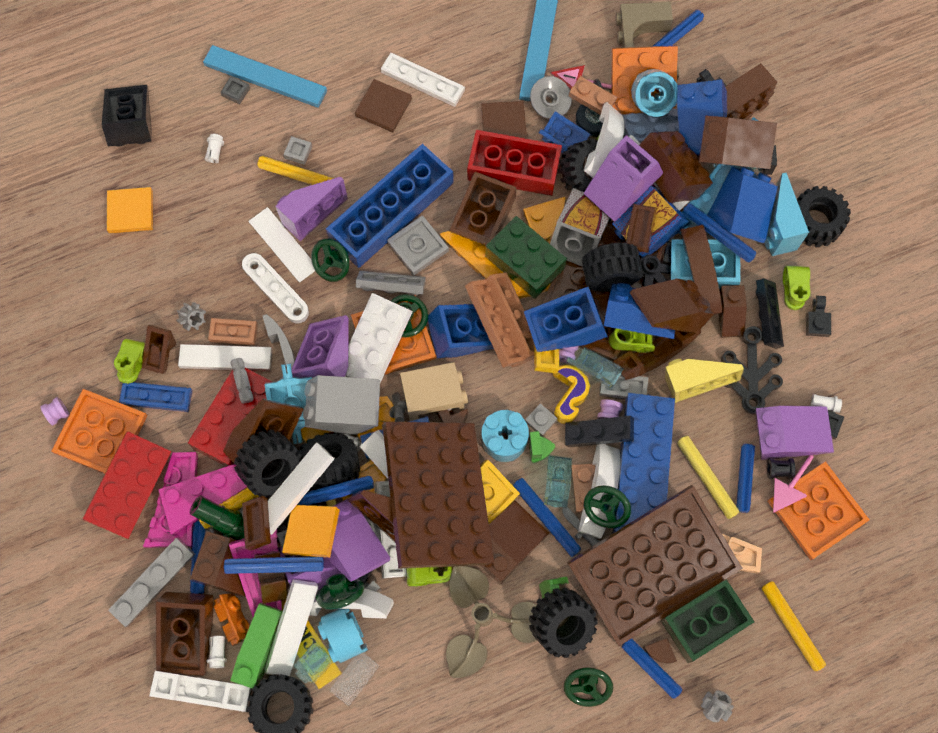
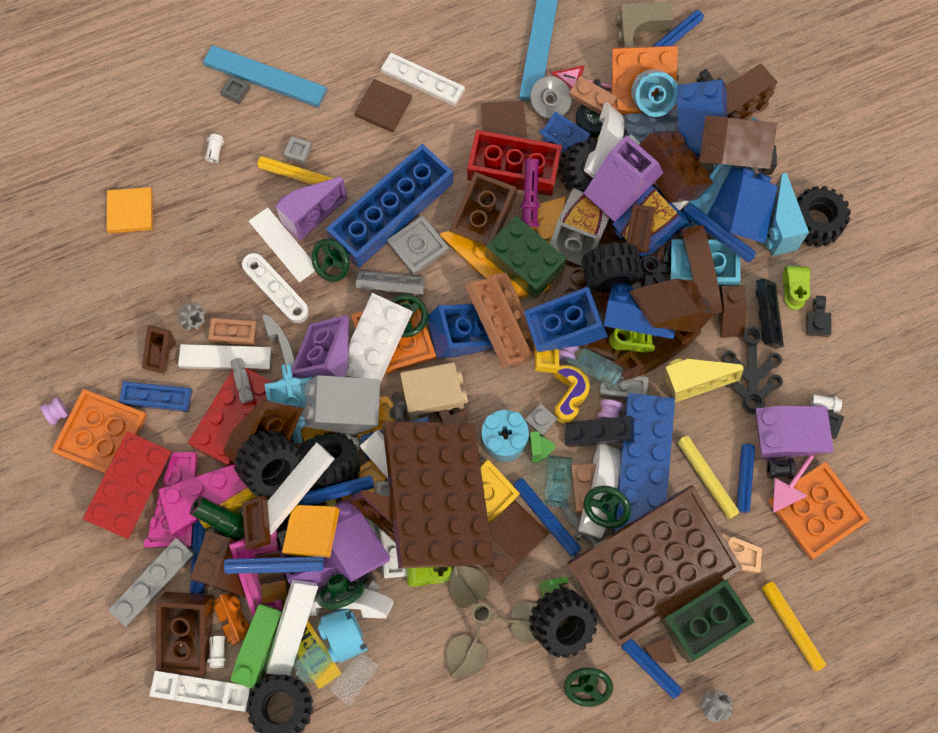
(126, 116): black slope -> none
(129, 360): lime piece -> none
(530, 205): none -> magenta pin

